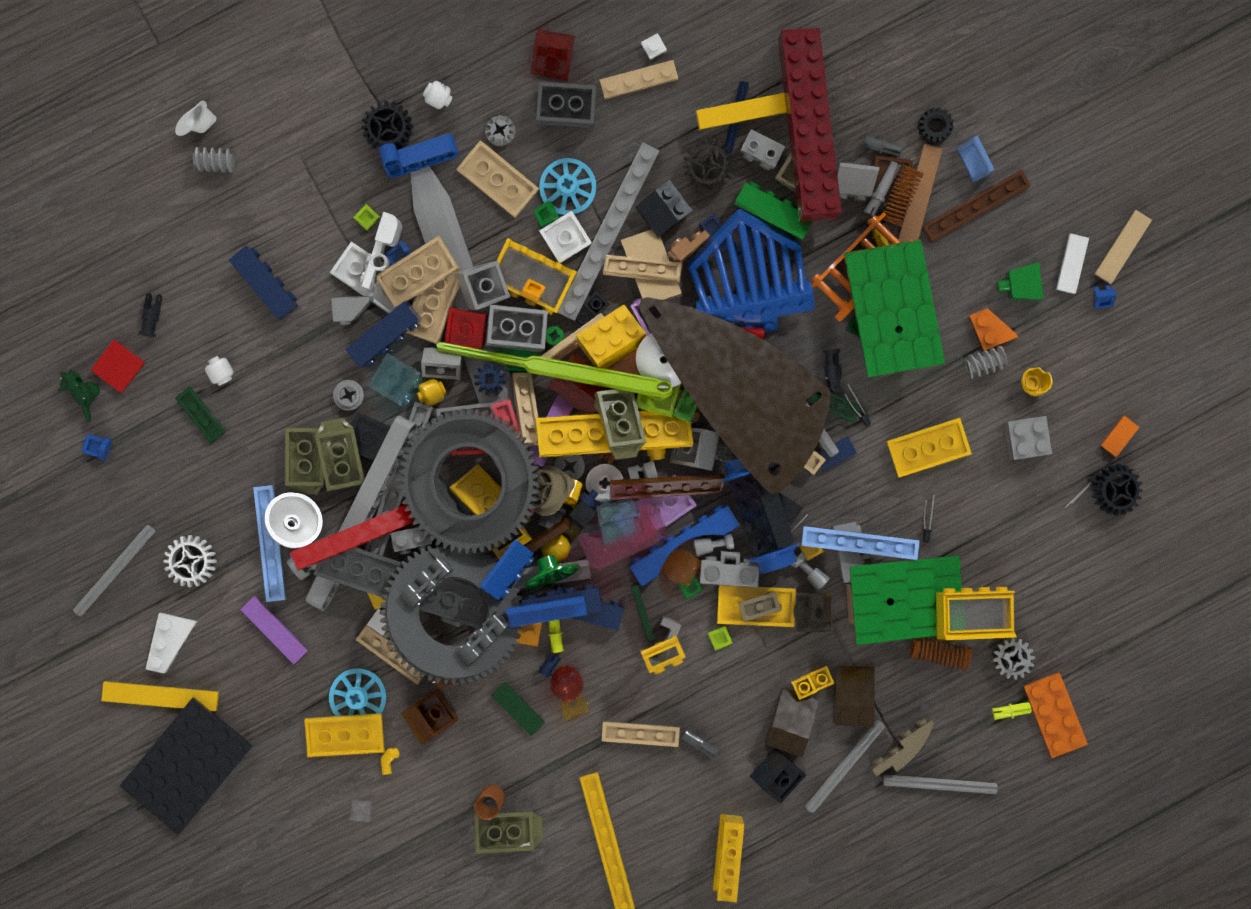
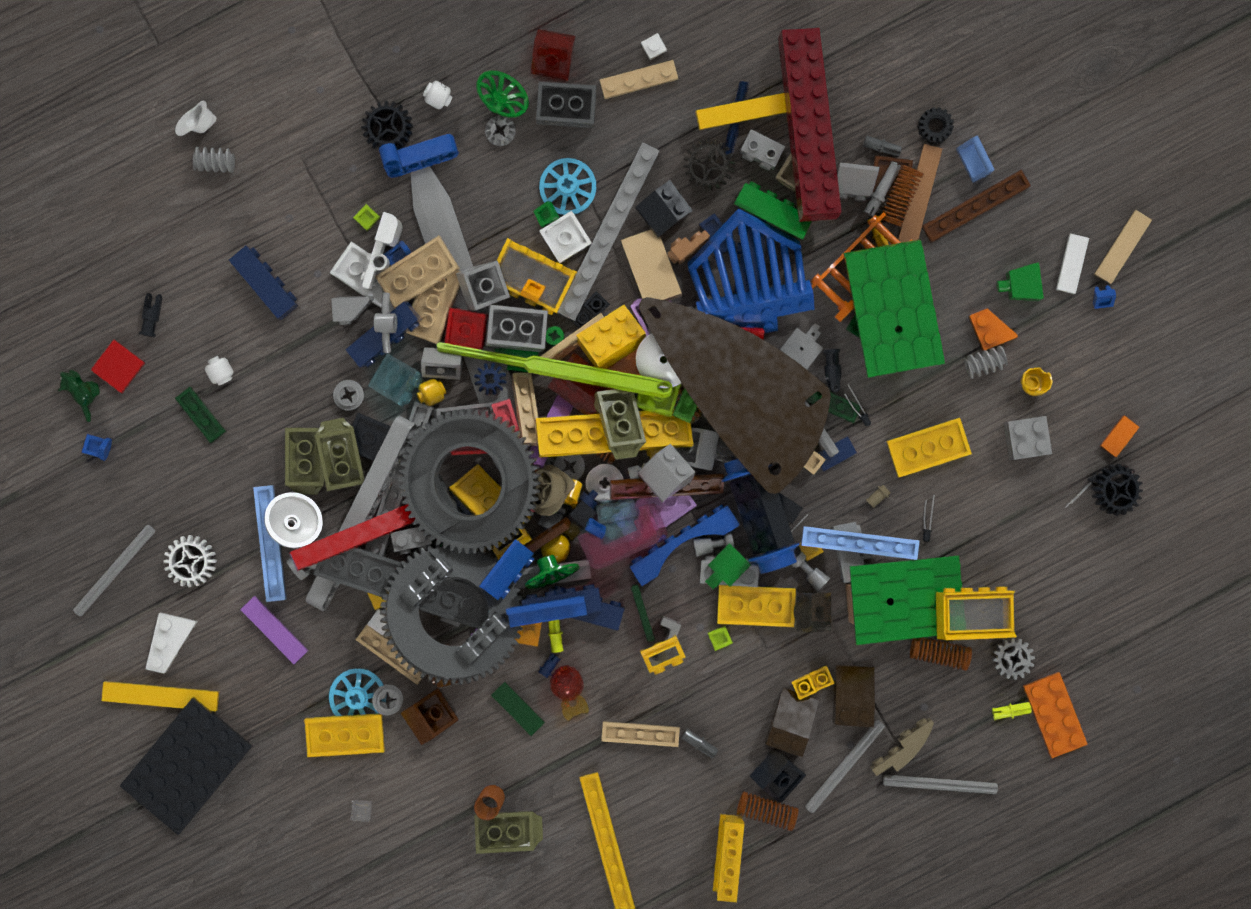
(385, 323): none -> light grey piece
(387, 758): yellow arm -> none
(393, 706): none -> light grey gear
(497, 179): tan tile -> none
(499, 99): none -> green wheel
(595, 528): none -> blue tile
(642, 268): tan tile -> none
(666, 473): none -> light grey slope
(681, 566): clear orange piece -> none
(691, 589): green tile -> none
(727, 567): none -> green piece
(742, 806): none -> dark orange piece
(759, 606): dark tan plate -> none
(807, 341): none -> light grey piece
(879, 495): none -> dark tan pin

